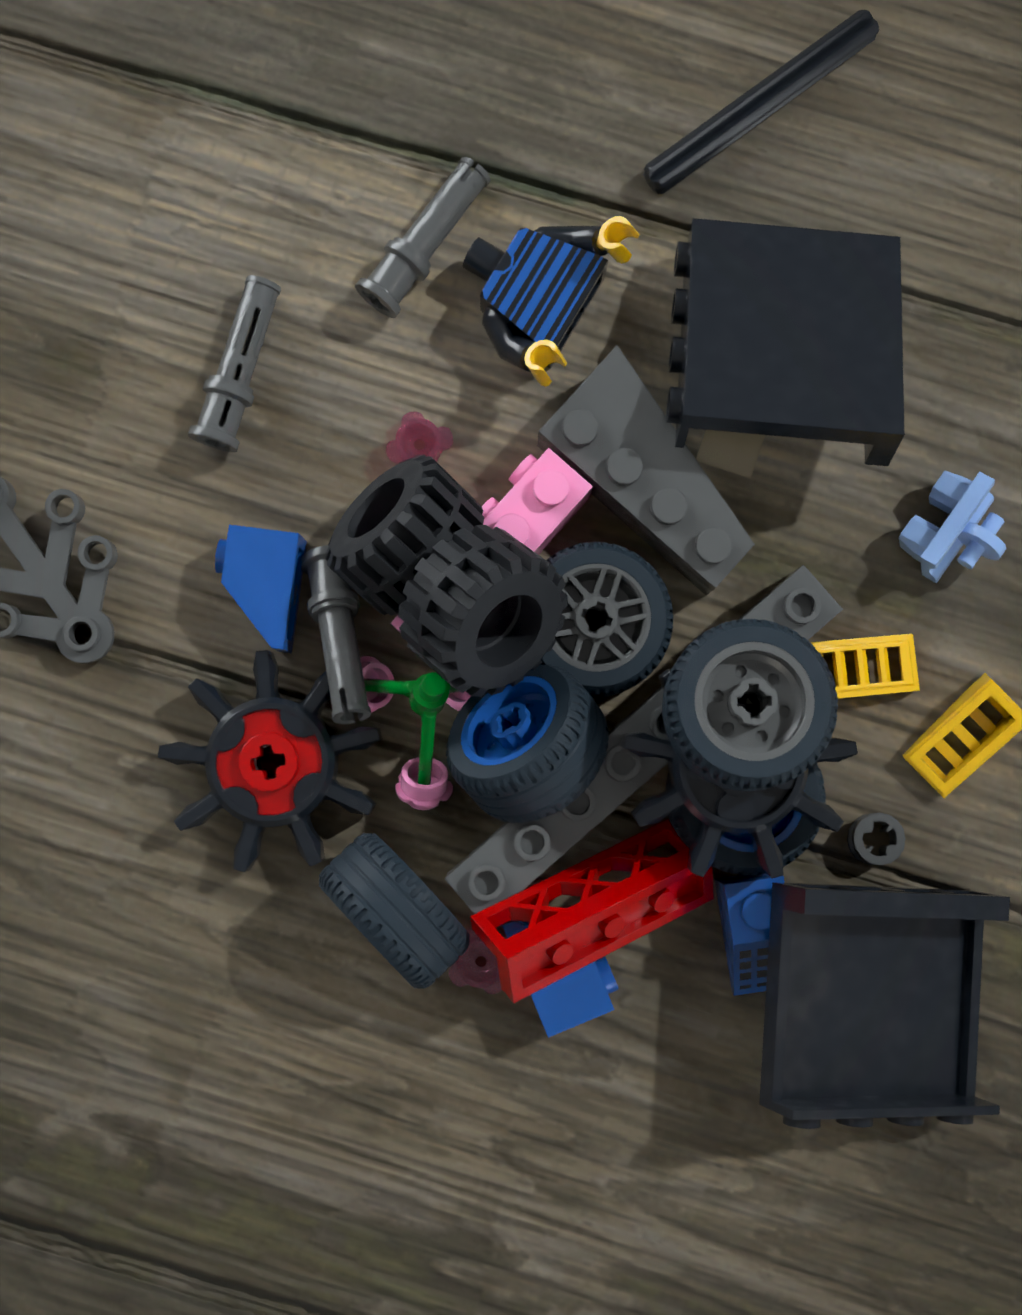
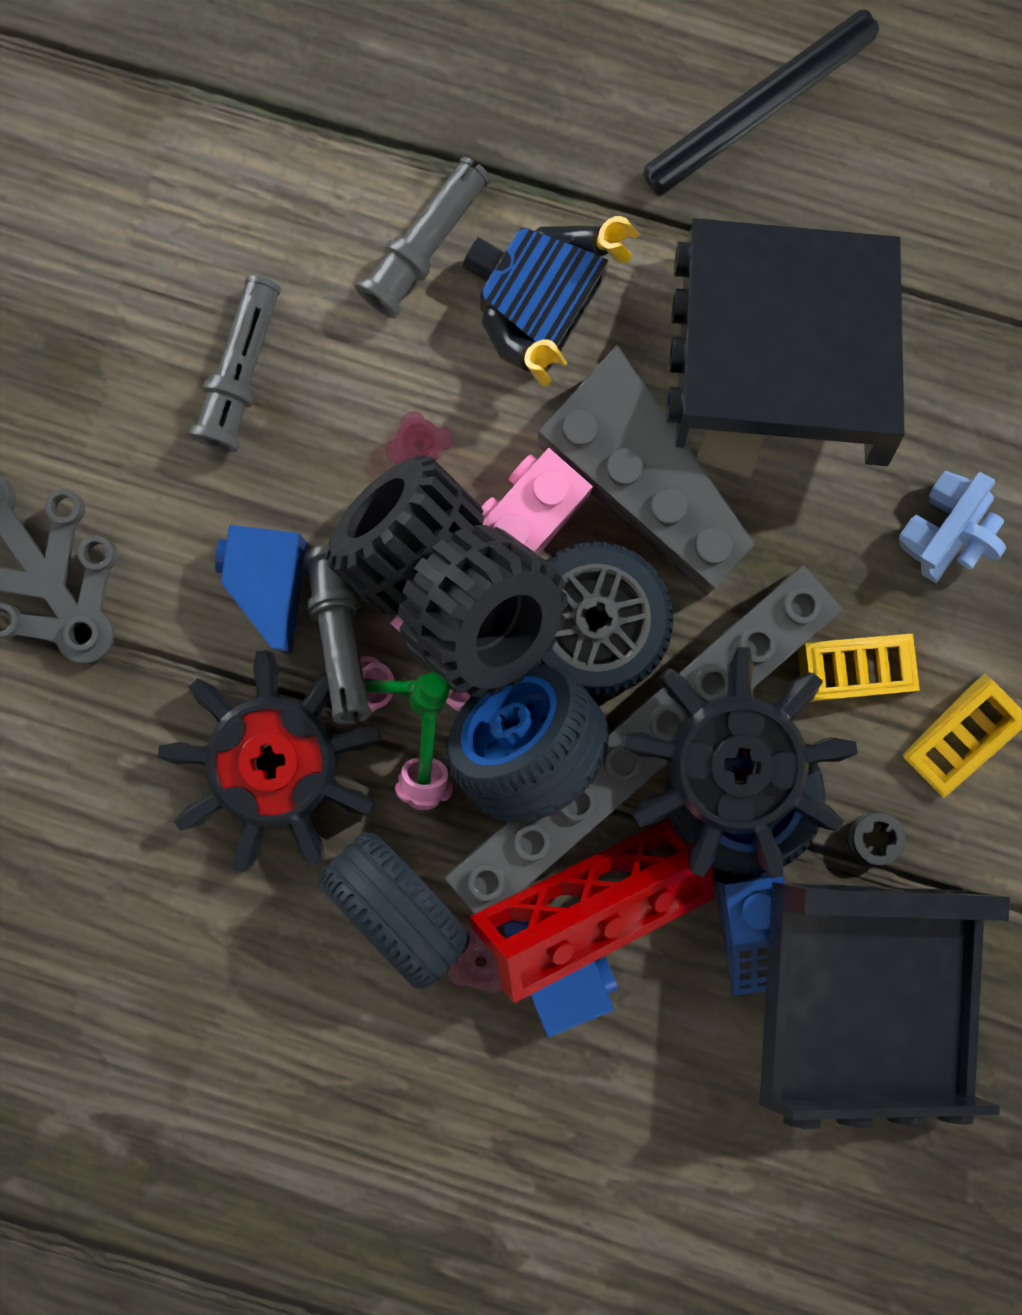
(779, 675): wheel -> none

